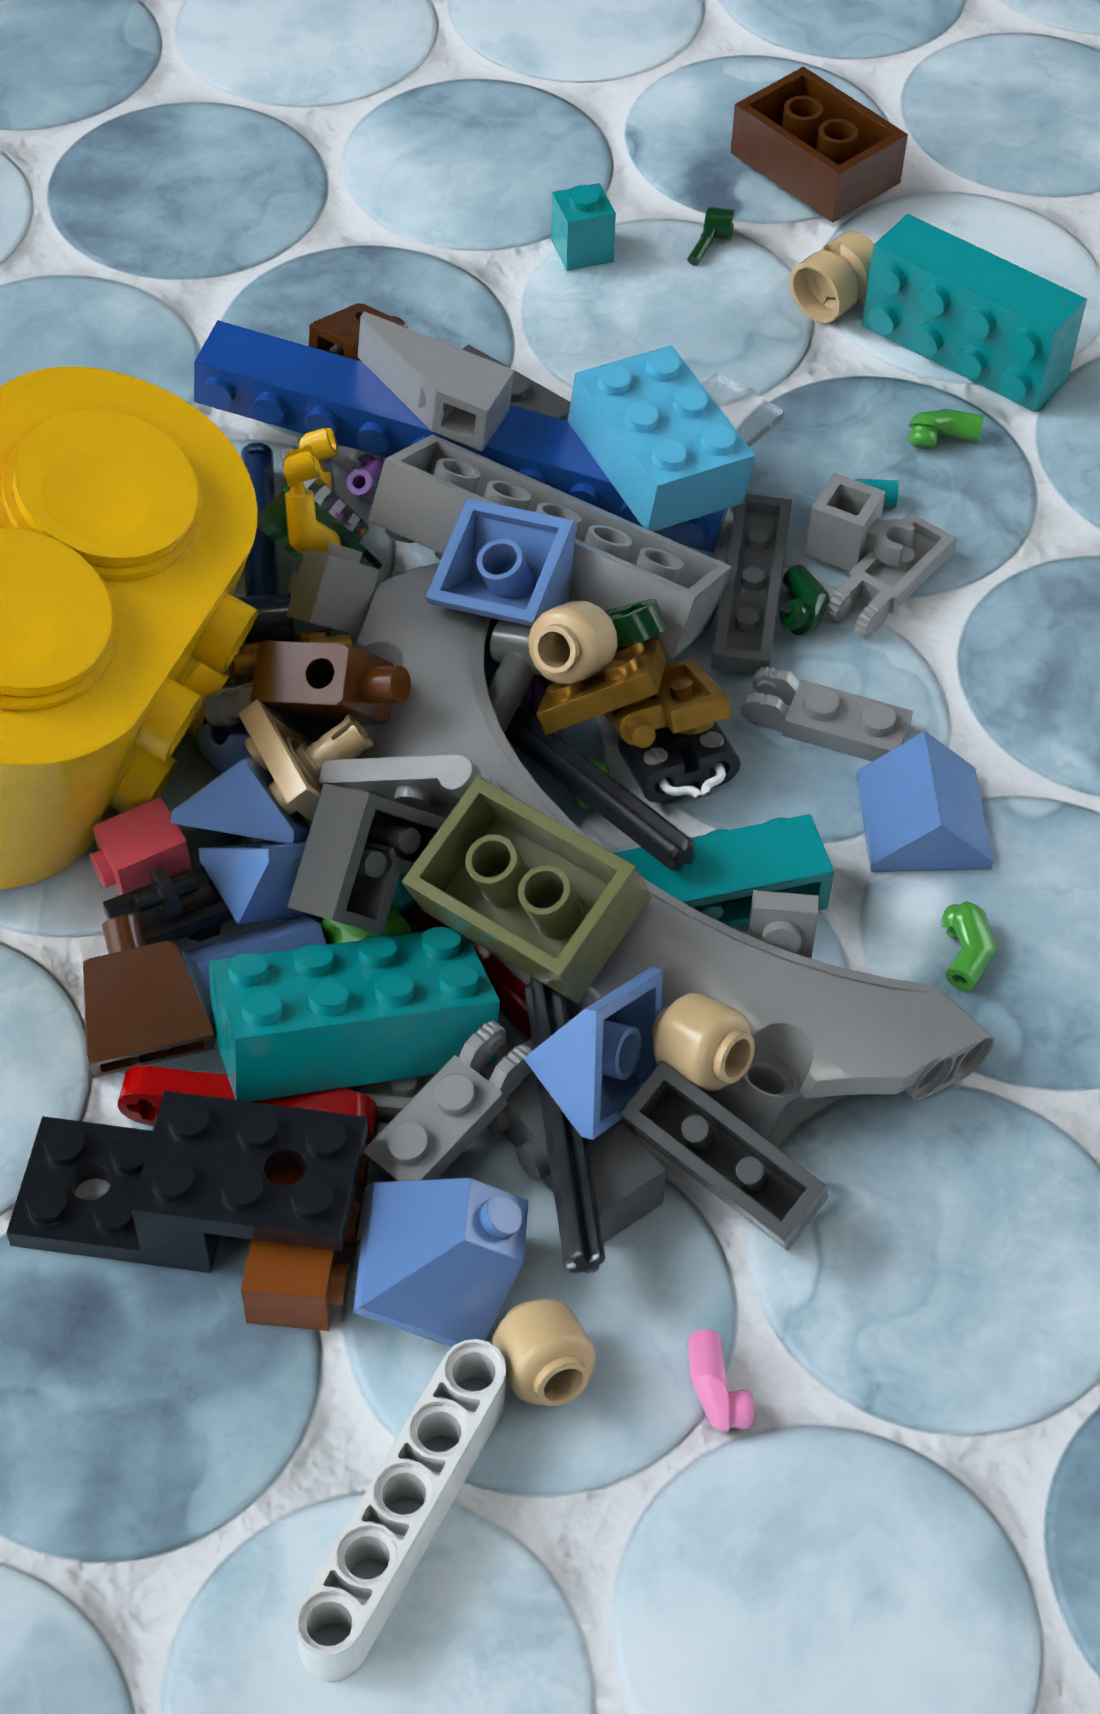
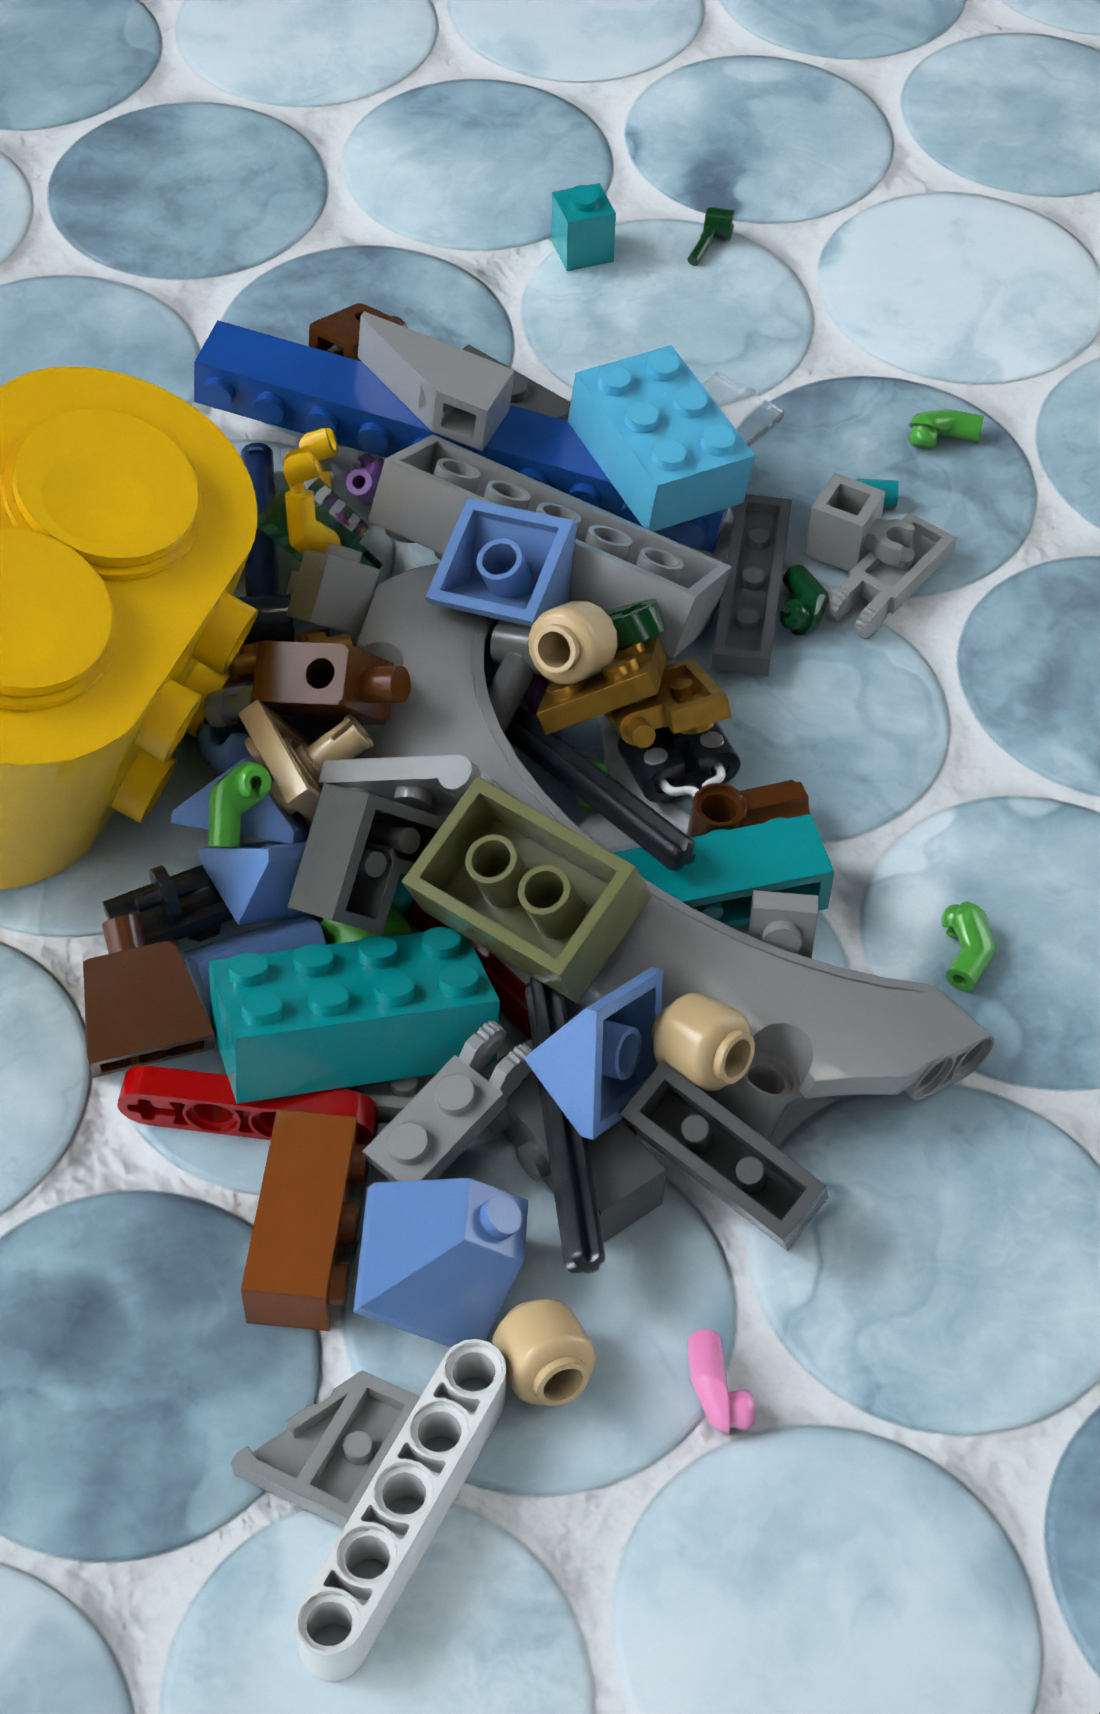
(135, 844): coral brick -> none
(190, 1182): black bracket -> none
(232, 798): none -> bright green arm
(331, 1447): none -> light grey wing
(727, 808): none -> reddish brown piece
(818, 143): reddish brown brick -> none
(825, 715): light grey hinge -> none
(833, 278): tan wheel -> none
(923, 810): medium blue slope -> none
(972, 312): teal brick -> none

